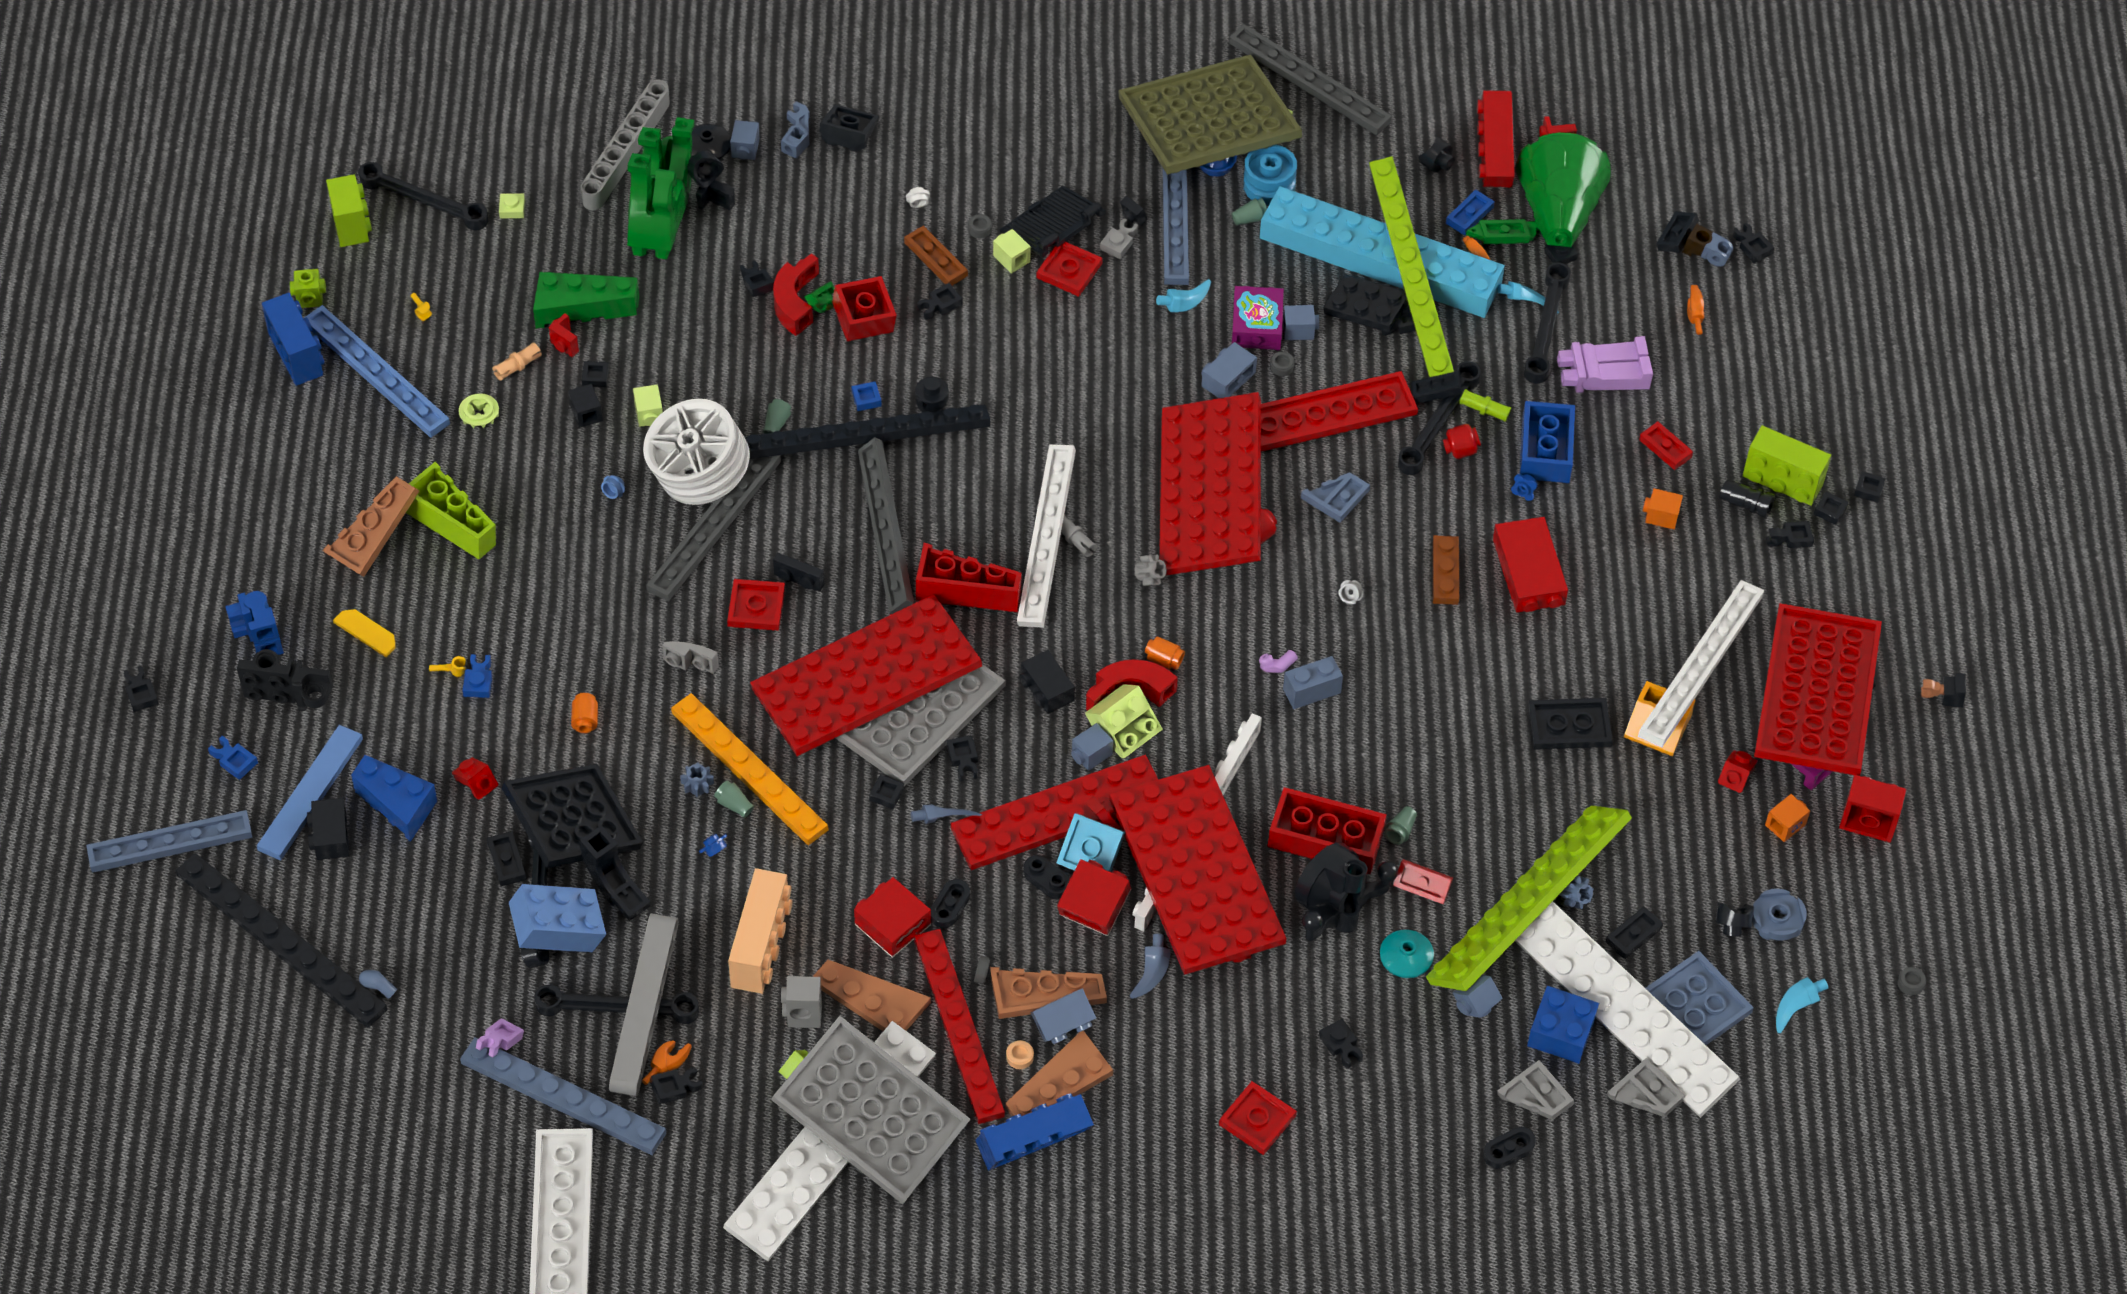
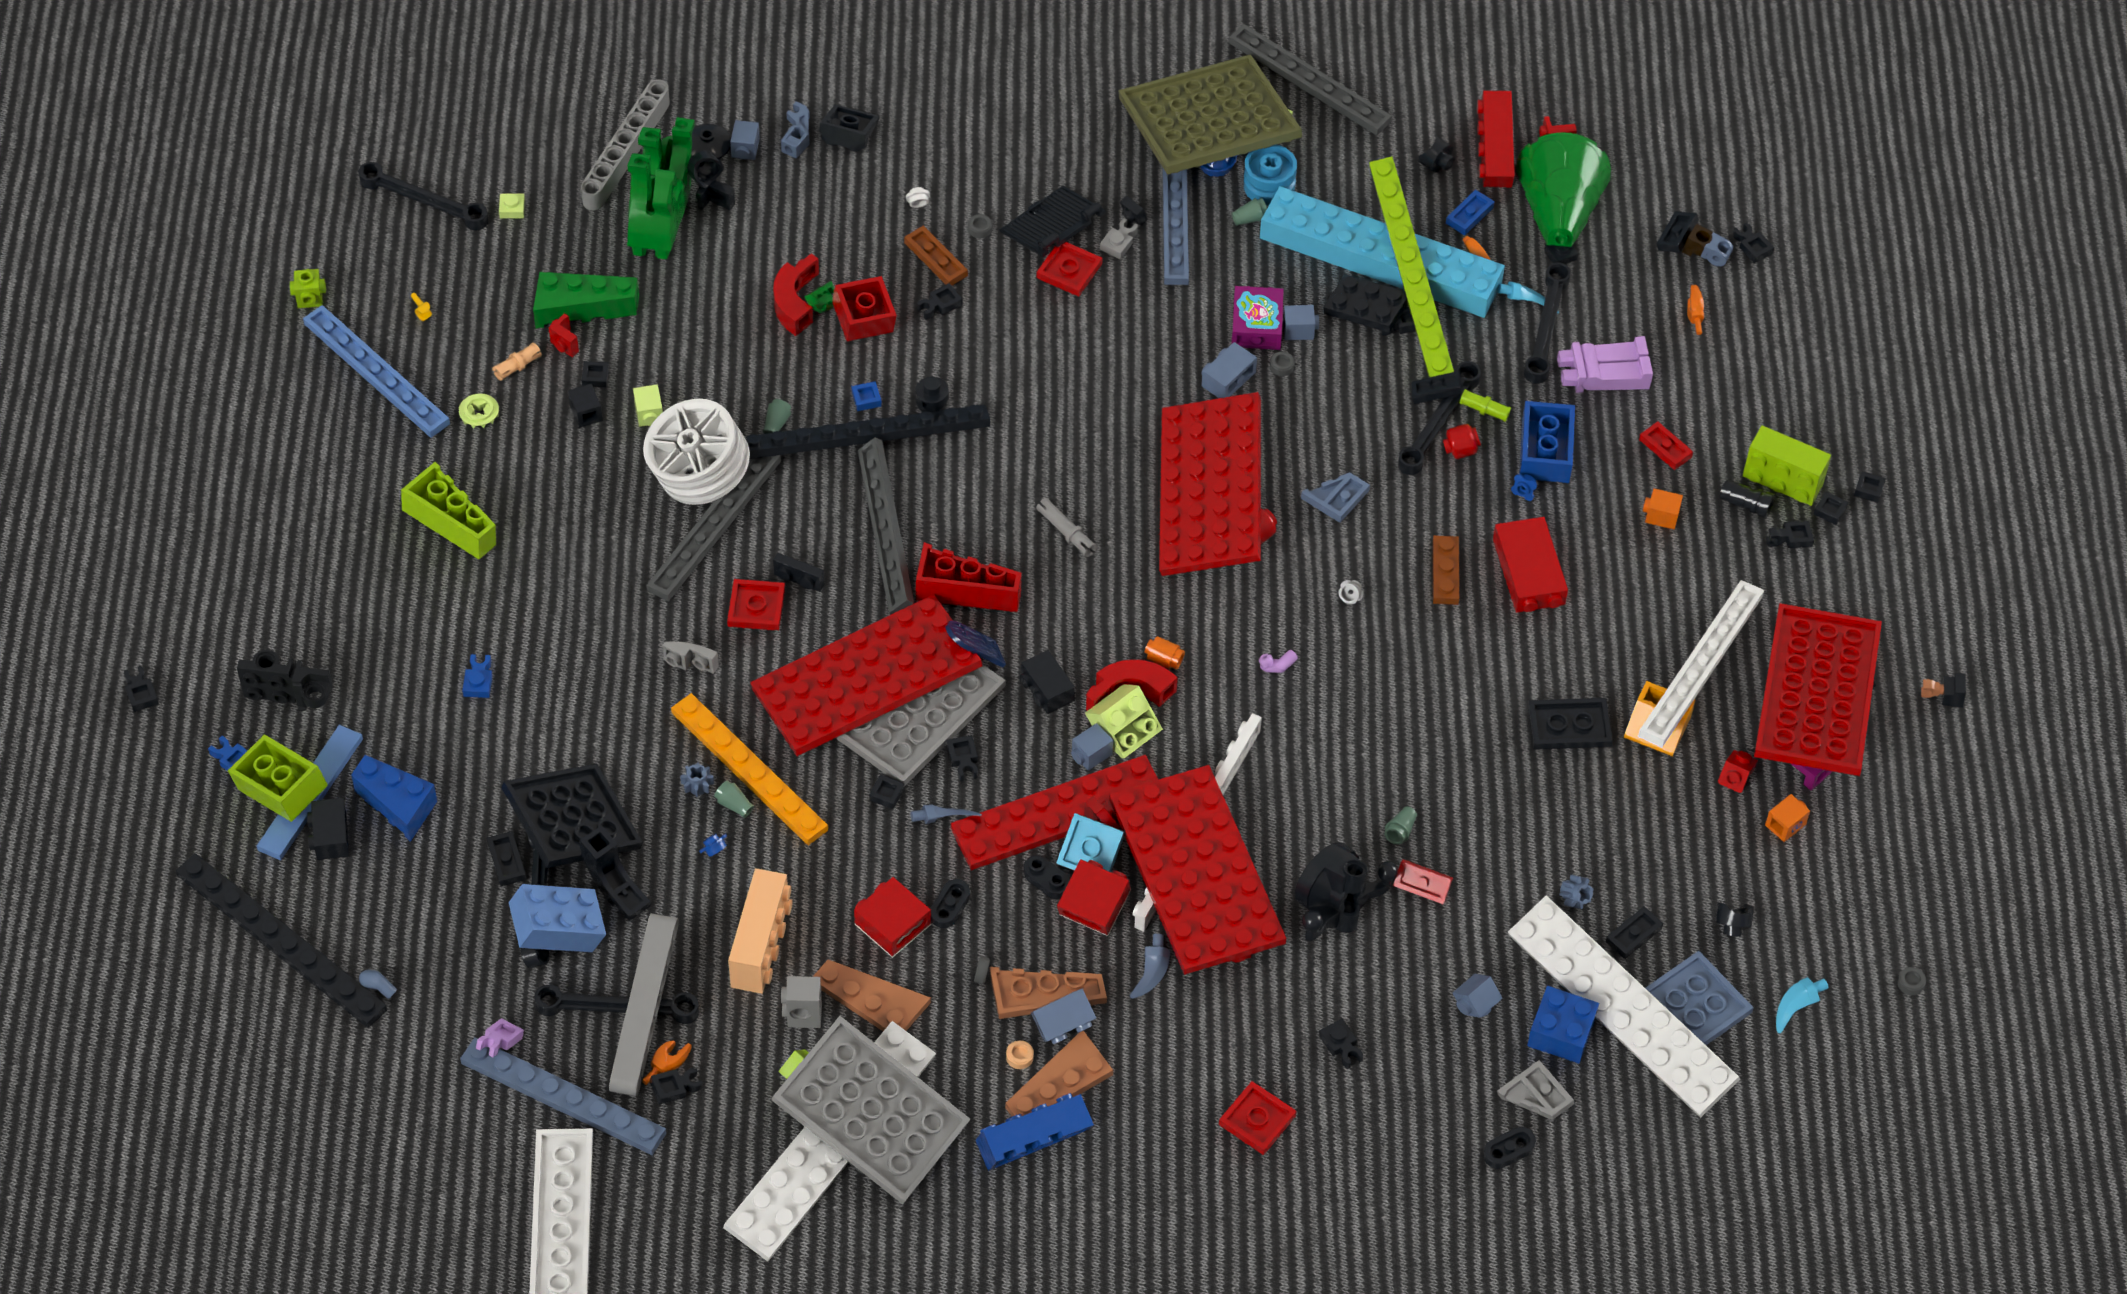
(169, 841): sand blue plate -> none
(255, 618): blue hips -> none
(277, 778): none -> lime brick
(293, 338): blue brick -> none
(349, 210): lime brick -> none
(366, 537): nougat wing -> none
(366, 631): yellow piece -> none
(456, 671): yellow hand -> none
(476, 776): red bracket -> none
(584, 713): orange brick -> none
(613, 486): medium blue plate -> none
(756, 281): black plate -> none
(959, 1026): red plate -> none
(975, 642): none -> dark blue window
(1011, 251): yellowish green brick -> none
(1046, 536): white plate -> none
(1150, 570): light grey gear -> none
(1184, 300): medium azure bar -> none
(1310, 823): red brick -> none
(1312, 682): sand blue brick -> none
(1335, 410): red plate -> none
(1406, 963): teal dish -> none
(1504, 231): green plate -> none
(1528, 898): lime plate -> none
(1647, 1090): light grey wing -> none
(1772, 927): sand blue plate -> none
(1872, 808): red brick -> none

